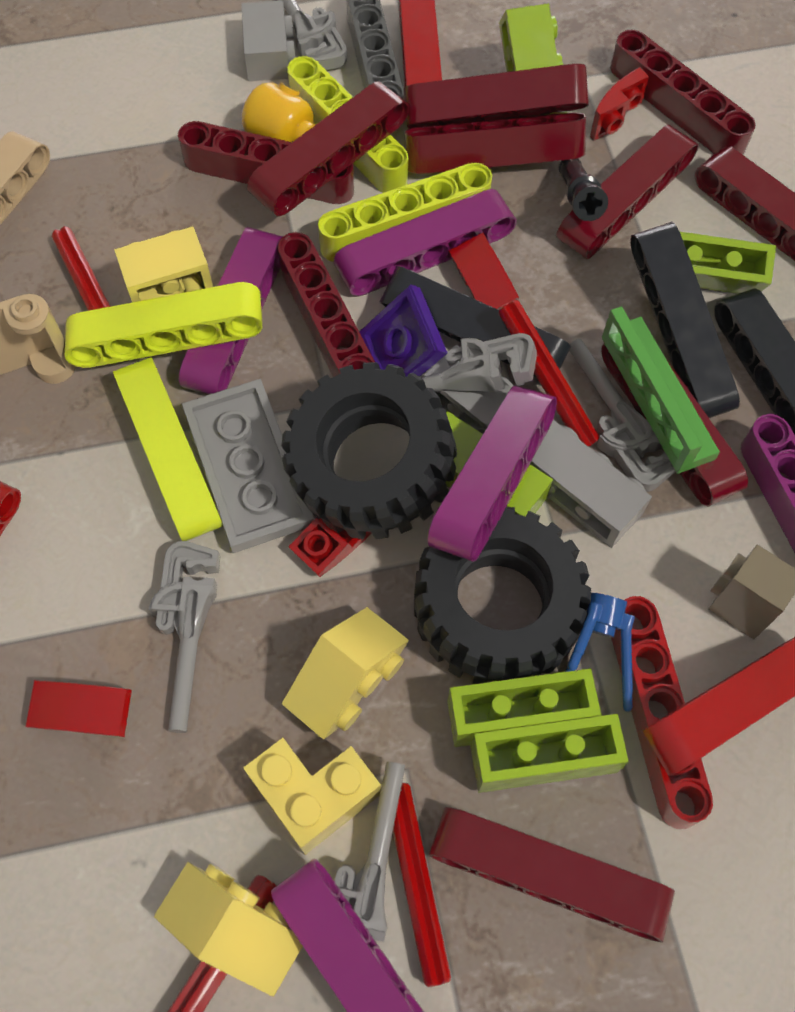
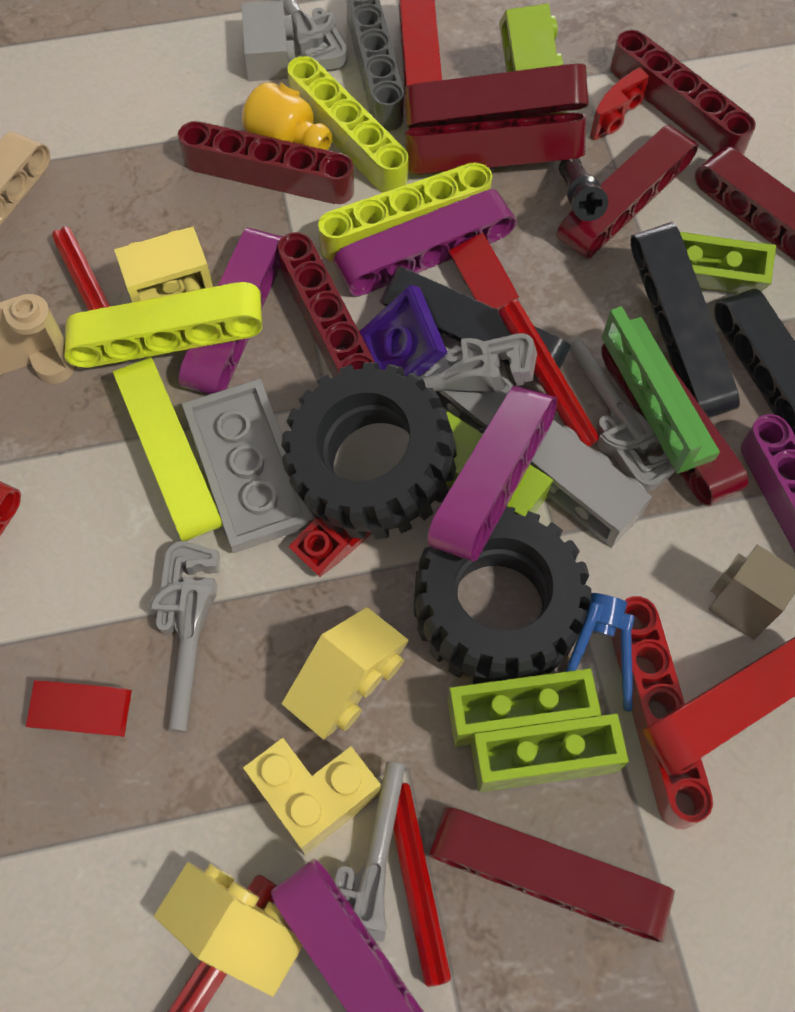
(327, 148): dark red beam -> none

